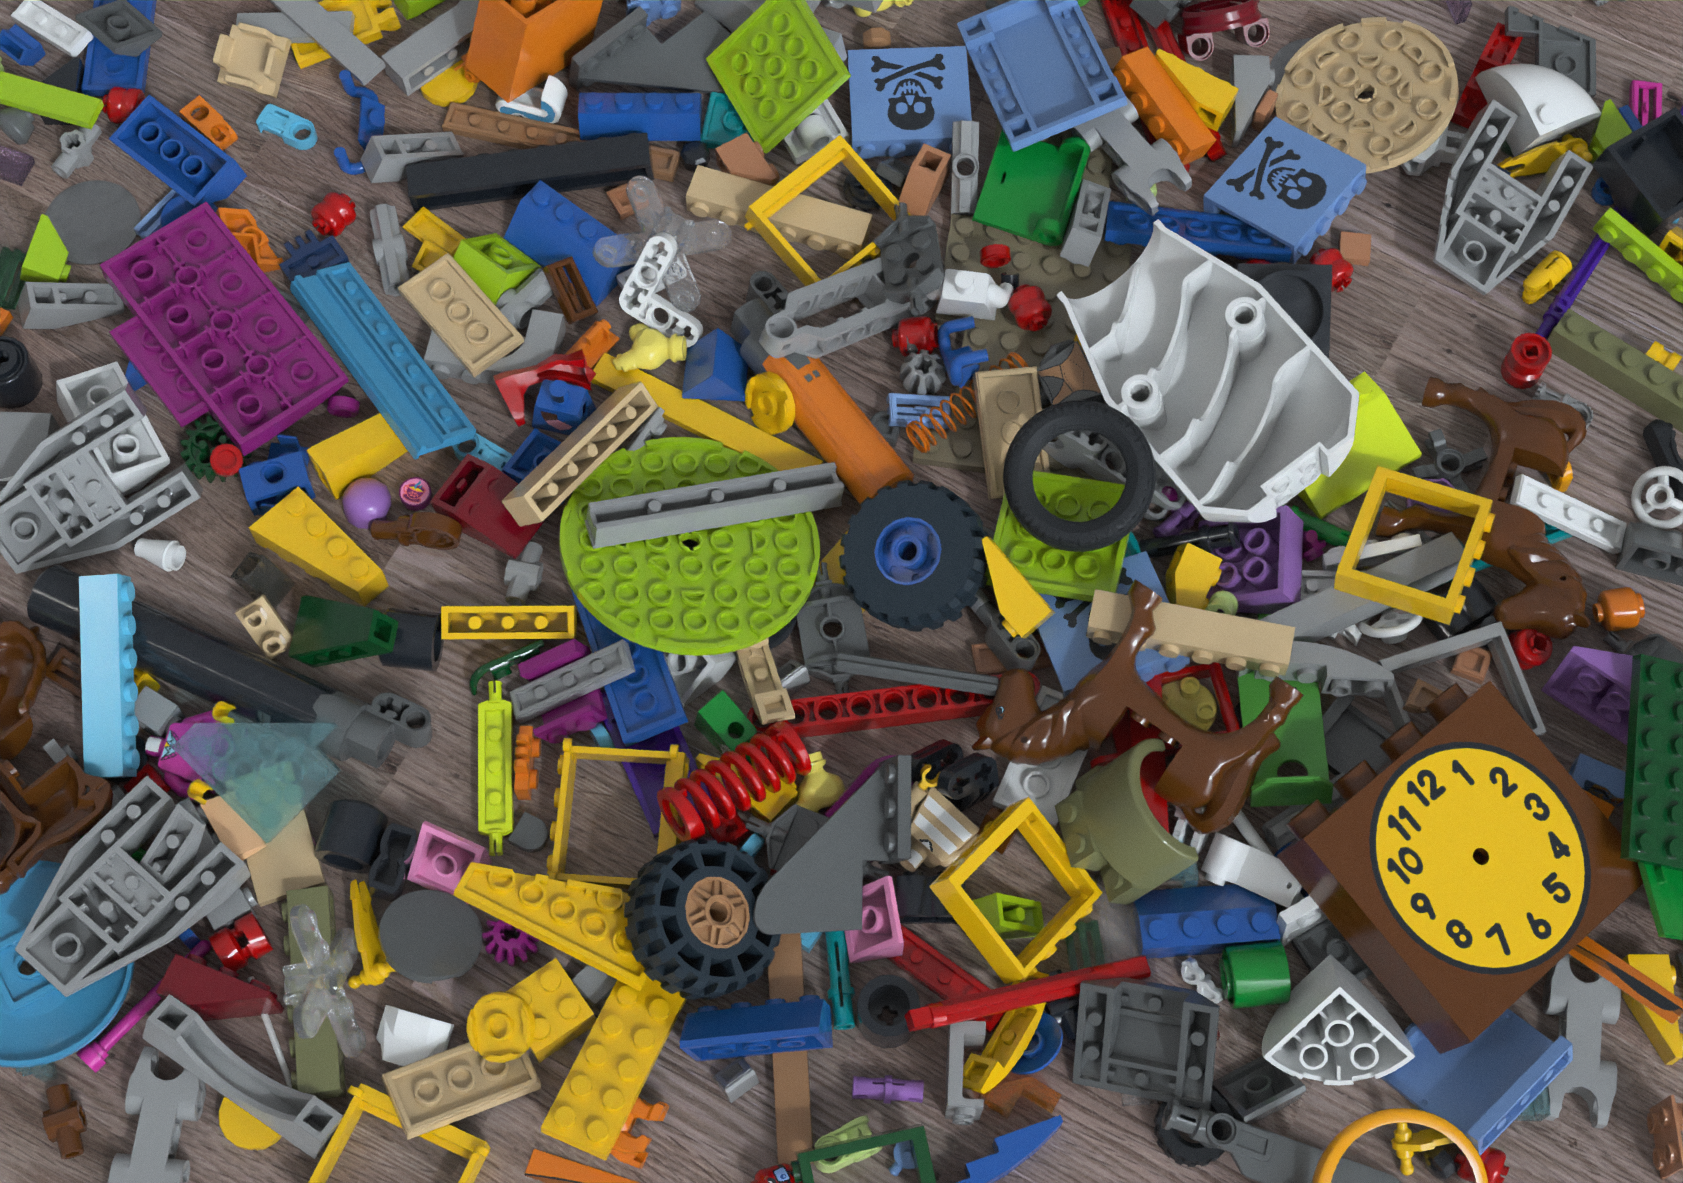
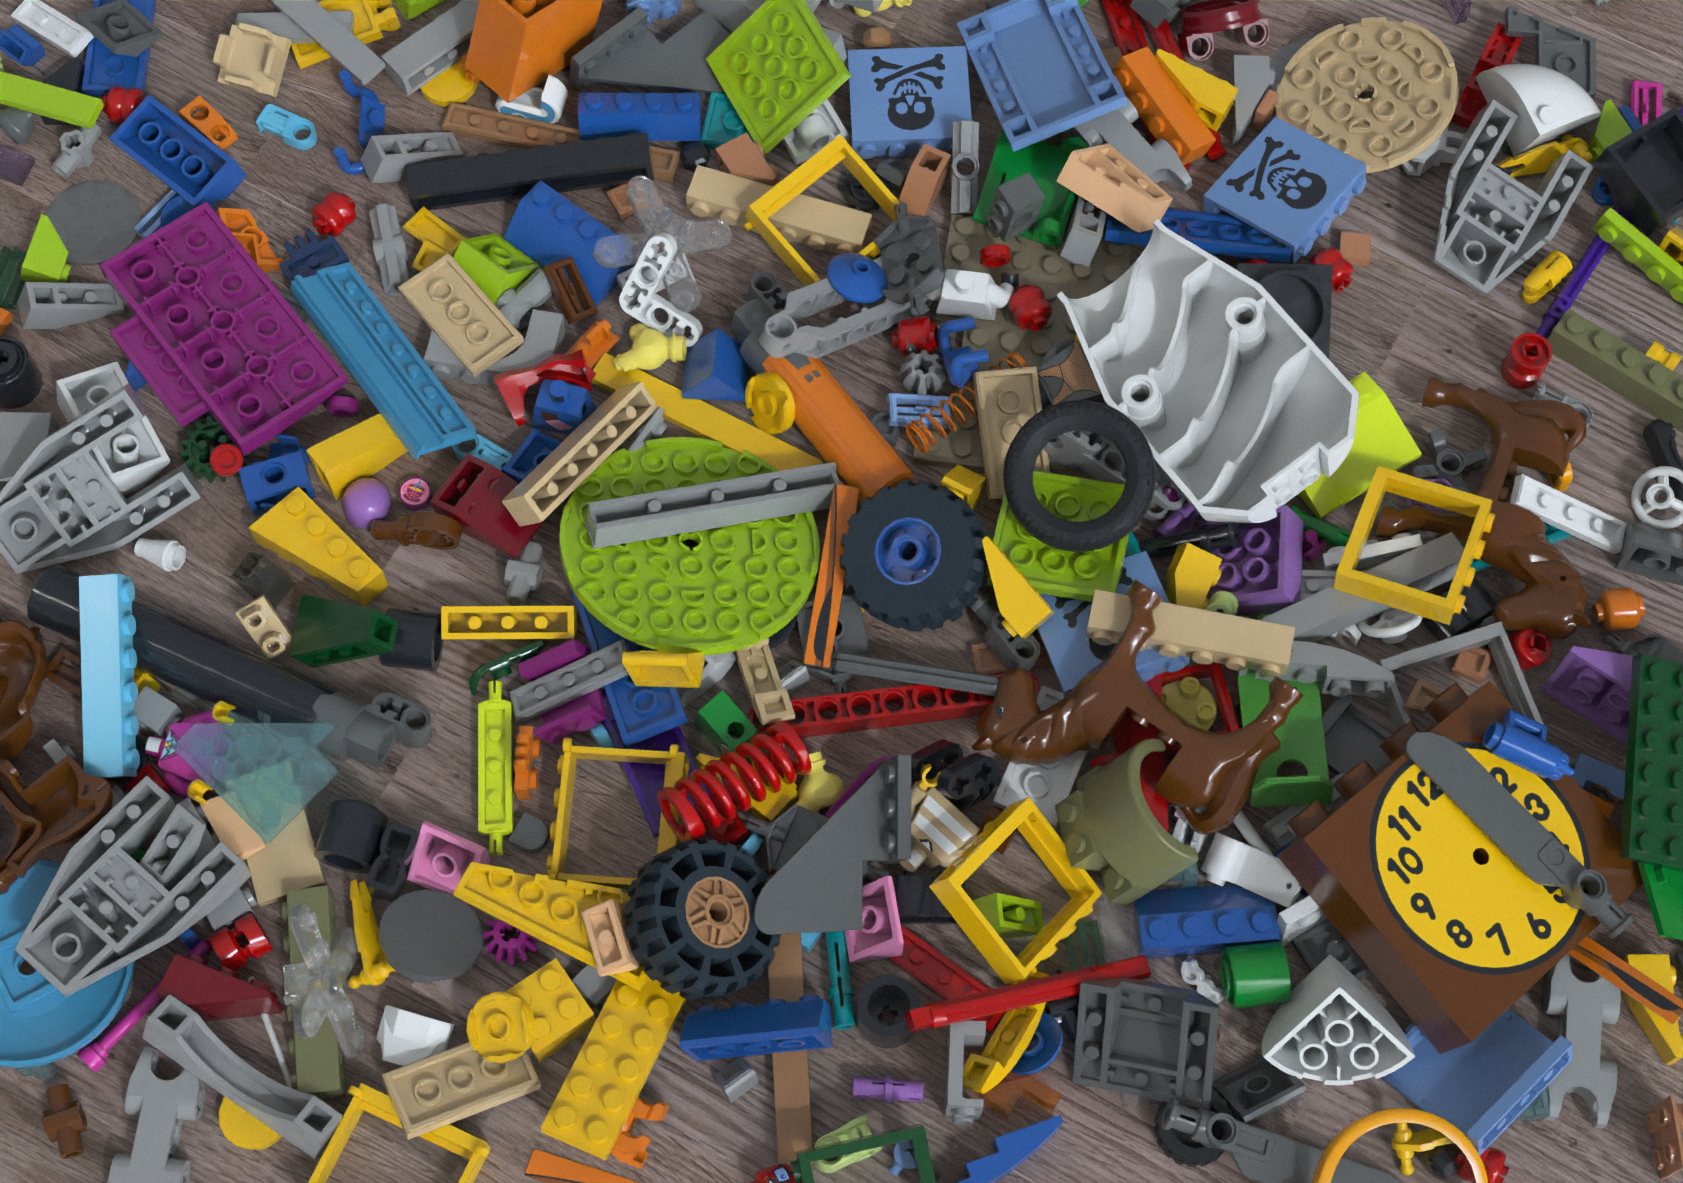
(608, 938): none -> light nougat slope
(664, 668): none -> yellow tile
(830, 578): none -> orange sticker
(856, 277): none -> blue dish
(965, 484): none -> yellow slope
(1015, 207): none -> dark grey brick
(1115, 186): none -> light nougat wedge
(1514, 828): none -> dark grey piece
(1525, 745): none -> blue piece

